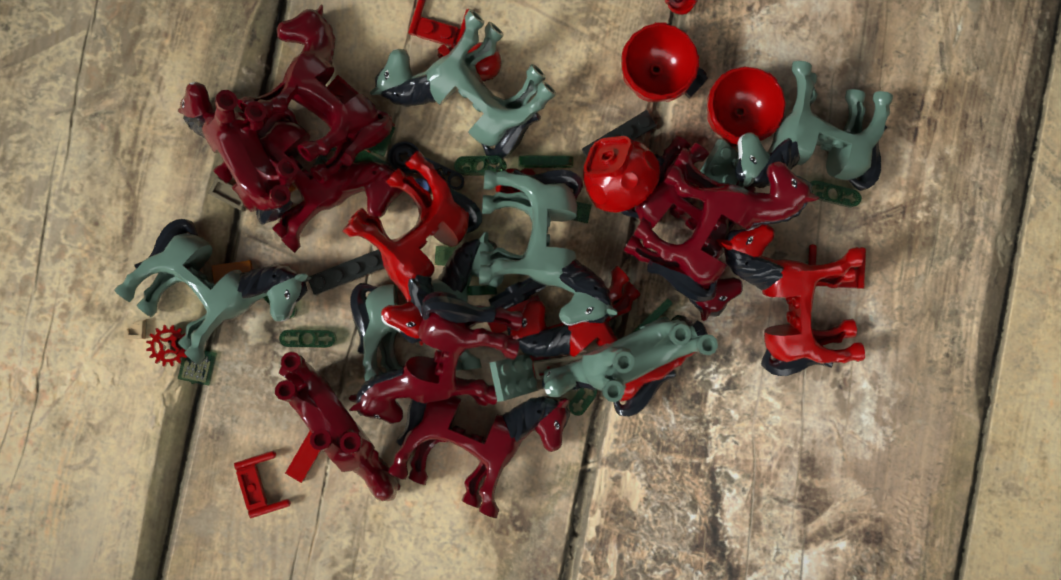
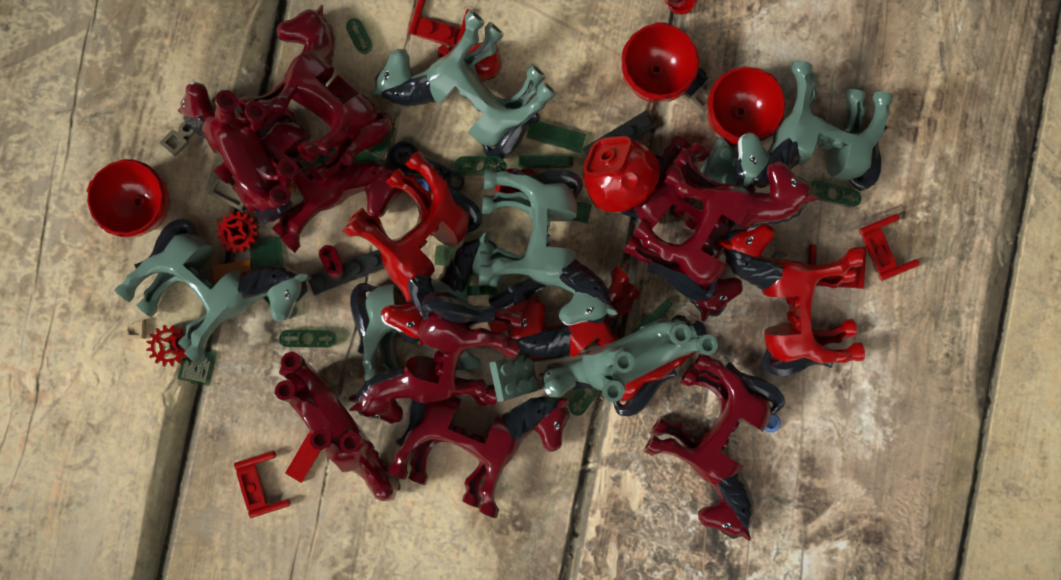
(115, 196): none -> red rock
(175, 141): none -> dark tan plate
(233, 238): none -> red gear
(266, 252): none -> clear green piece
(335, 259): none -> dark red beam
(362, 34): none -> clear green beam
(556, 136): none -> clear green tile
(699, 98): none -> dark tan plate
(740, 398): none -> dark red animal
(774, 424): none -> medium blue tile
(880, 251): none -> red plate

